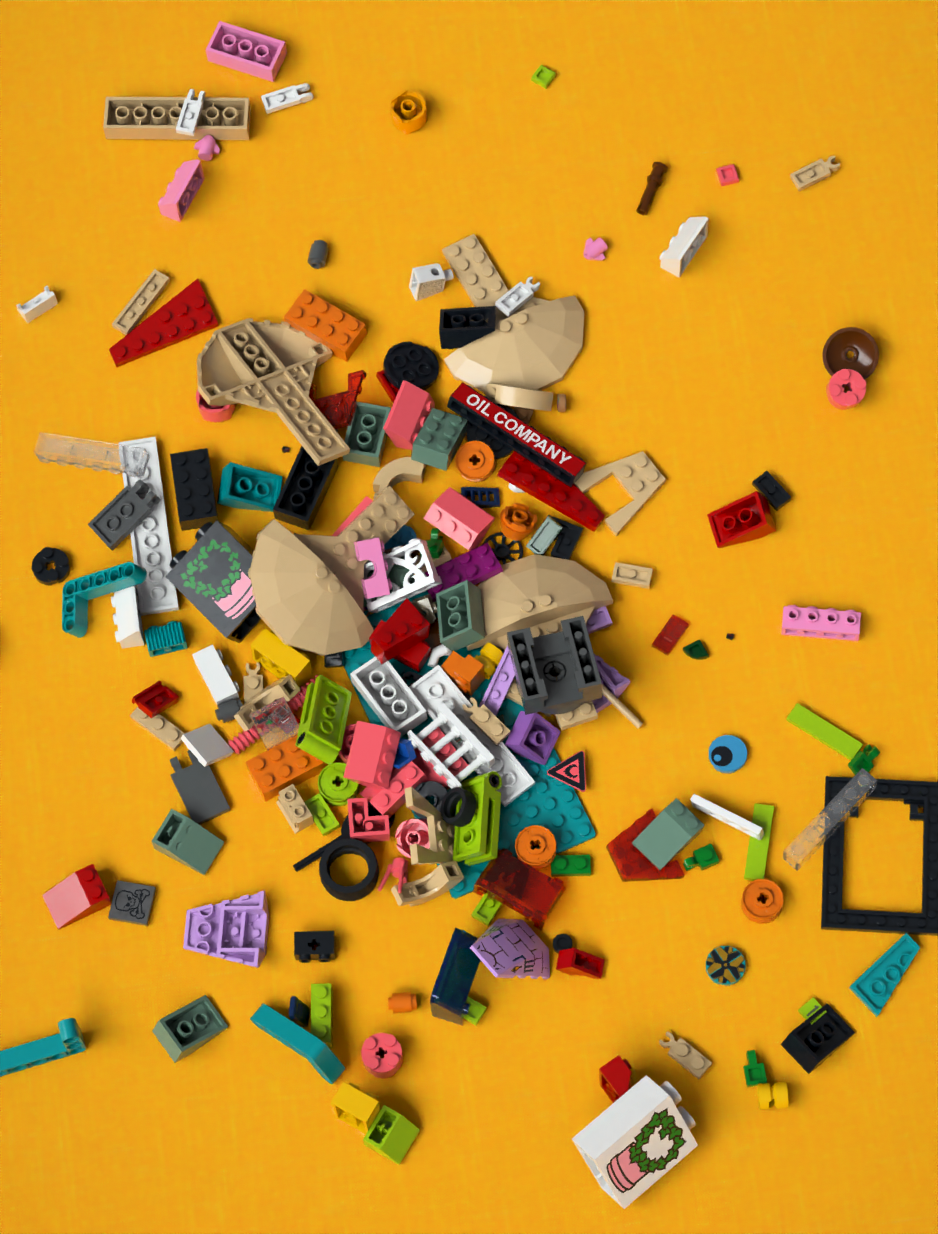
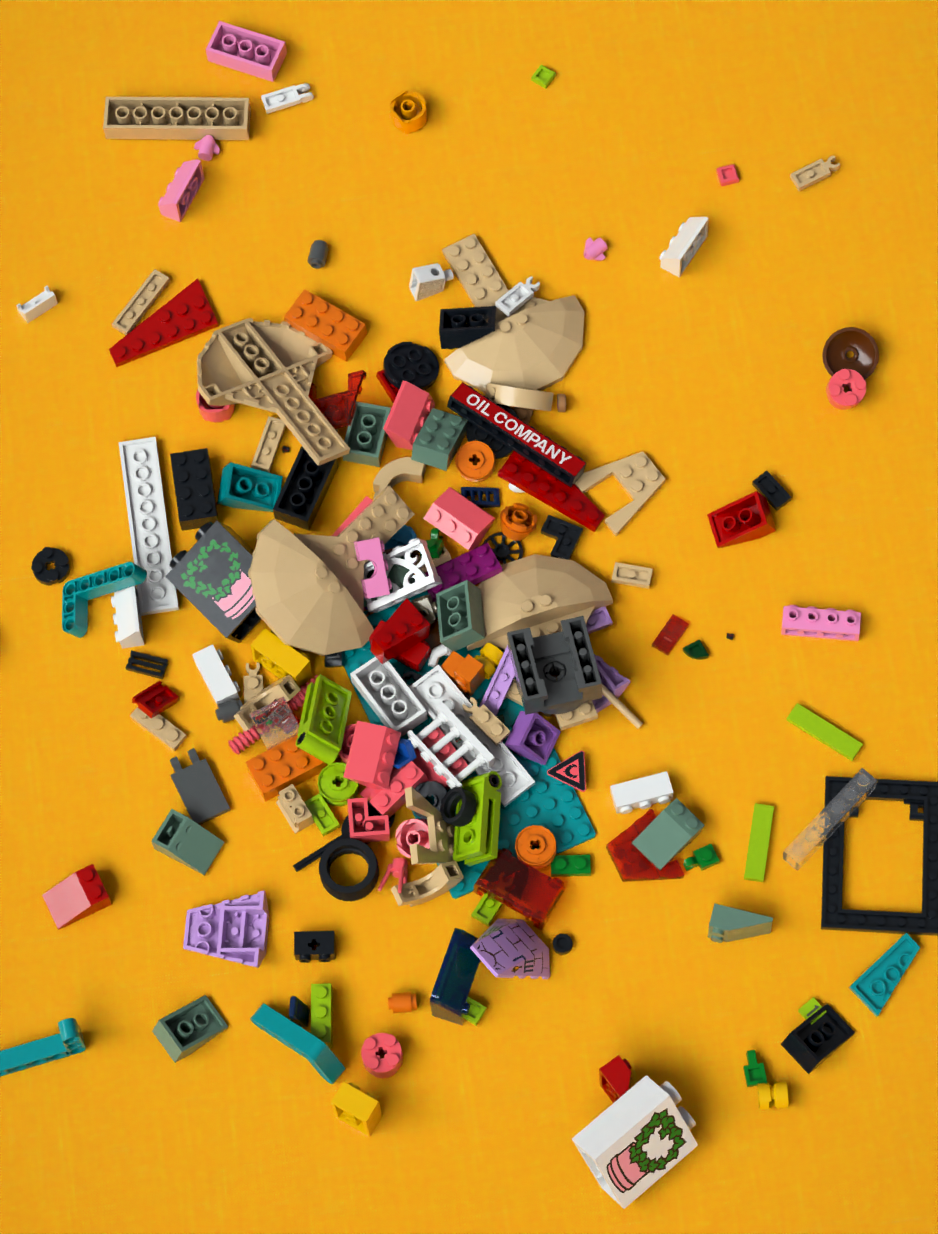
(91, 454): clear brick -> none
(123, 514): dark grey tile -> none
(132, 660): none -> black tile
(132, 903): flat silver tile -> none
(165, 638): teal brick -> none
(190, 113): white hinge -> none
(207, 745): white tile -> none
(268, 444): none -> tan plate
(391, 1135): lime slope -> none
(544, 536): tile -> none
(580, 963): red arch -> none
(641, 793): none -> white brick
(654, 181): reddish brown pin -> none
(686, 1056): tan plate -> none
(725, 965): tile -> none
(727, 754): dark azure tile -> none
(727, 817): white tile -> none
(735, 924): none -> sand green slope
(765, 890): orange wheel -> none
(864, 759): green plate -> none

